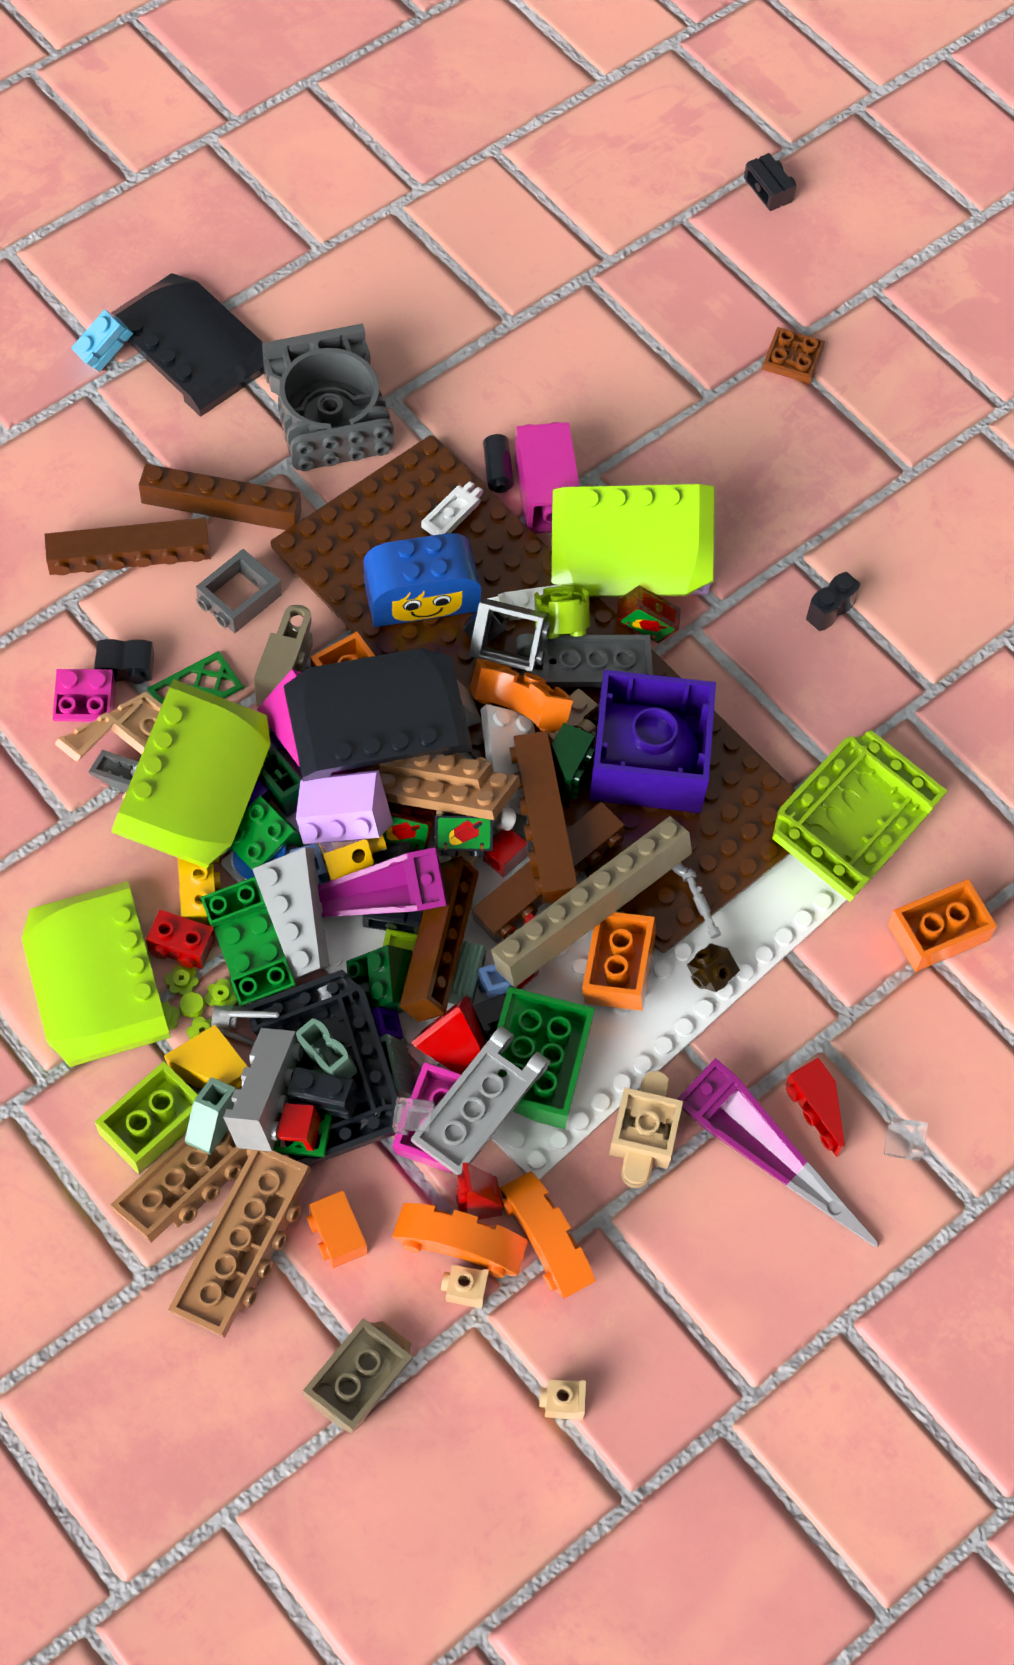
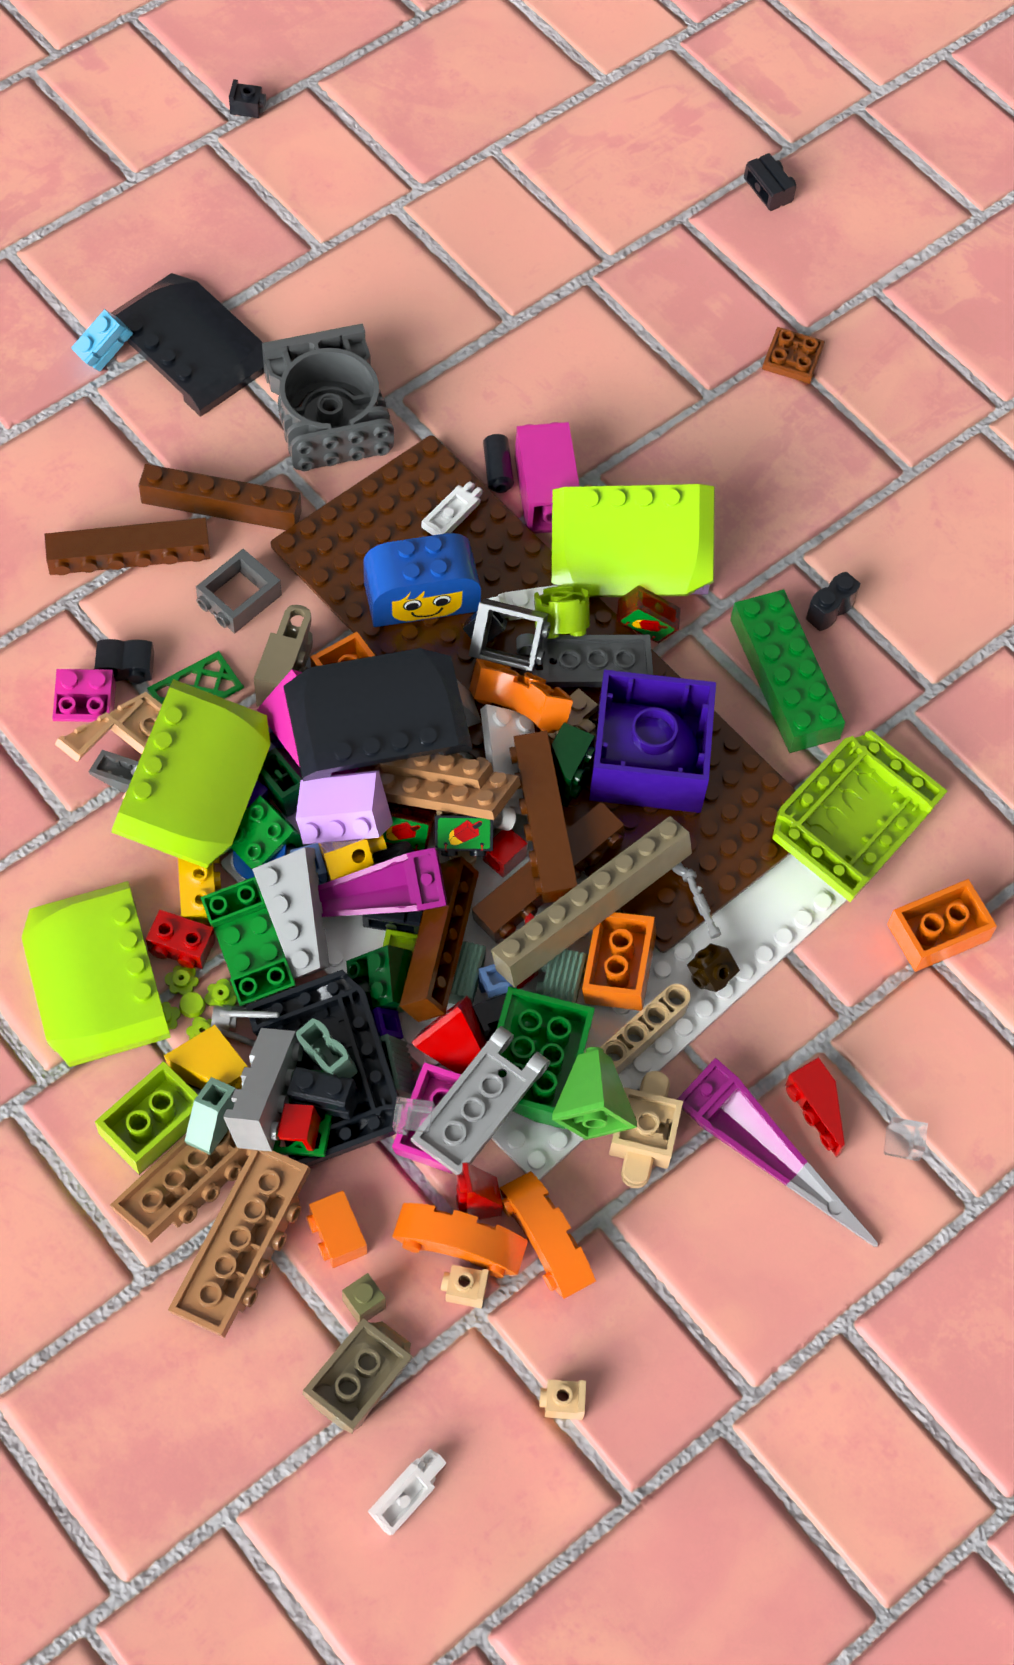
(246, 99): none -> black brick
(364, 1298): none -> olive brick
(407, 1492): none -> white hinge
(563, 976): none -> sand green brick
(594, 1098): none -> bright green slope
(644, 1028): none -> tan beam
(787, 671): none -> green brick

